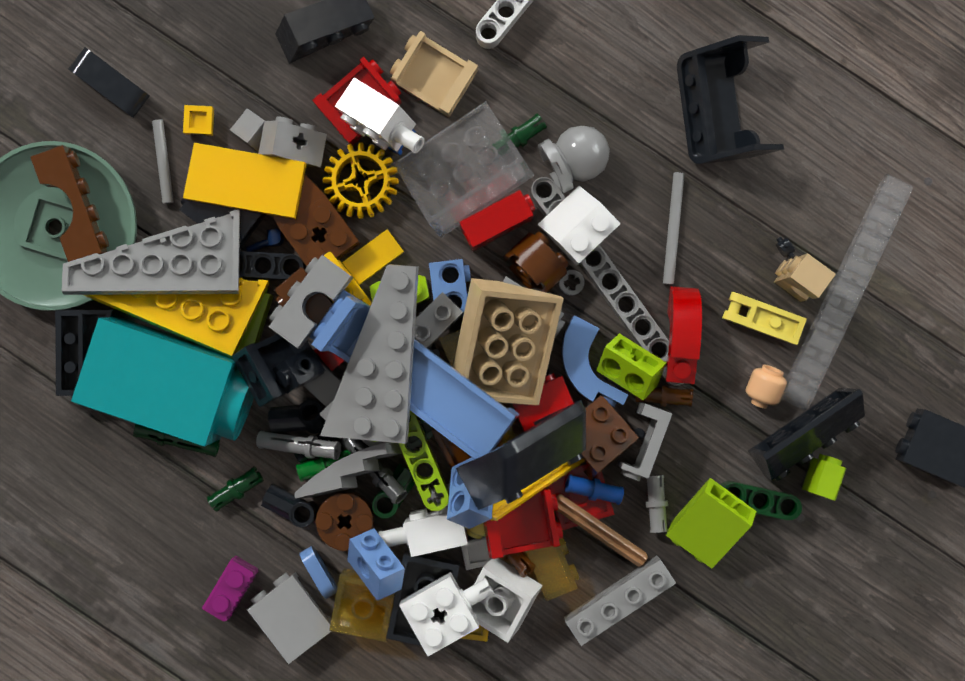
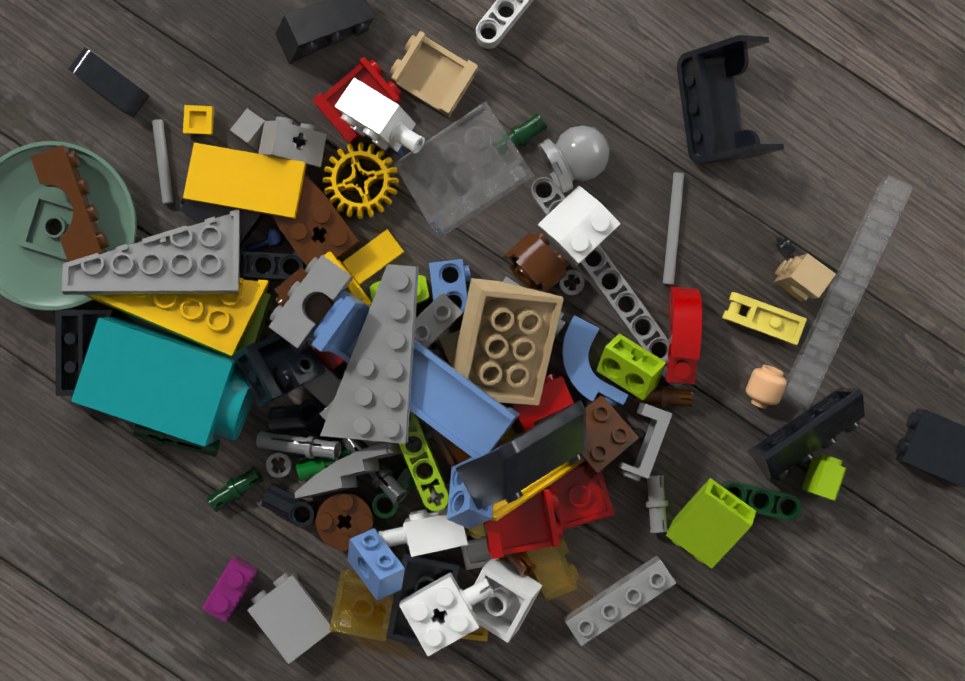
(269, 464): none -> light grey bush
(318, 572): medium blue beam -> none
(497, 219): red brick -> none
(594, 489): blue pin -> none
(601, 531): medium nougat axle -> none

